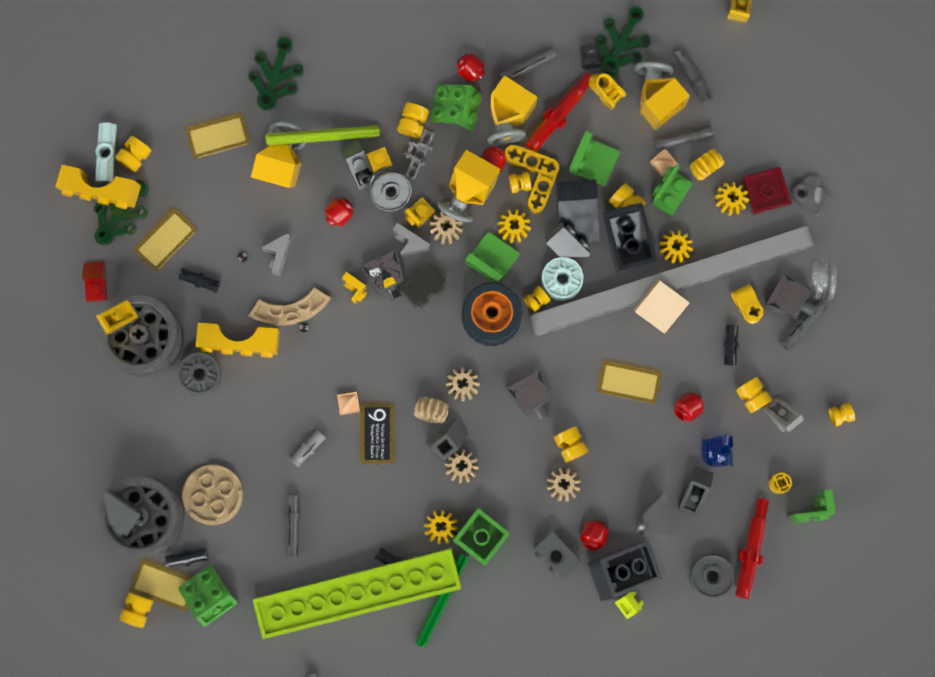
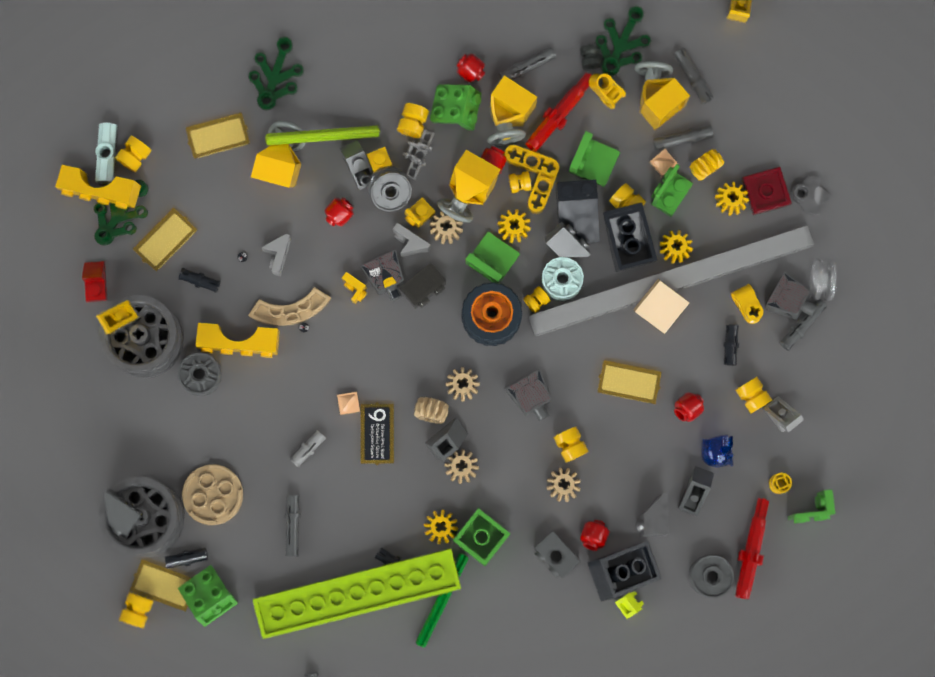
(843, 413): yellow wheel -> none

